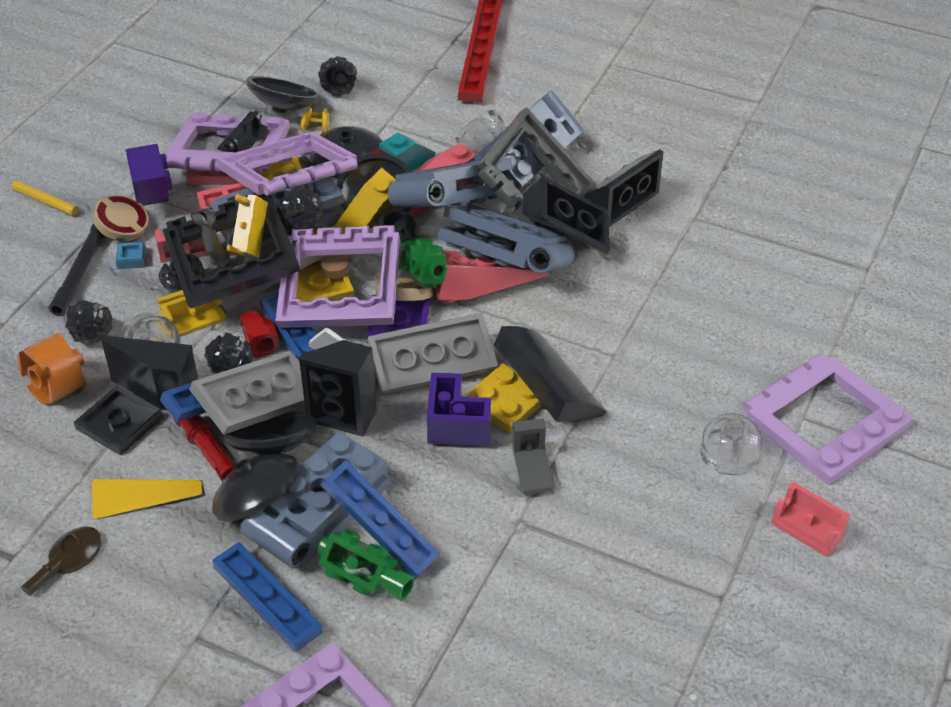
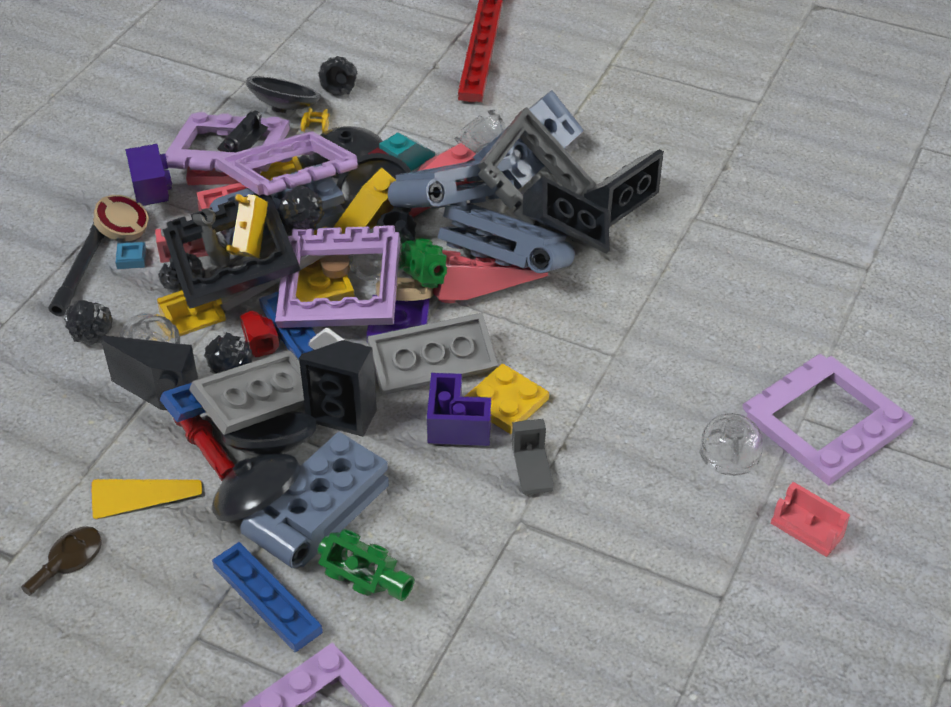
(45, 198): yellow bar -> none
(51, 369): orange brick -> none
(118, 420): black tile -> none
(380, 519): blue plate -> none
(546, 374): black slope -> none

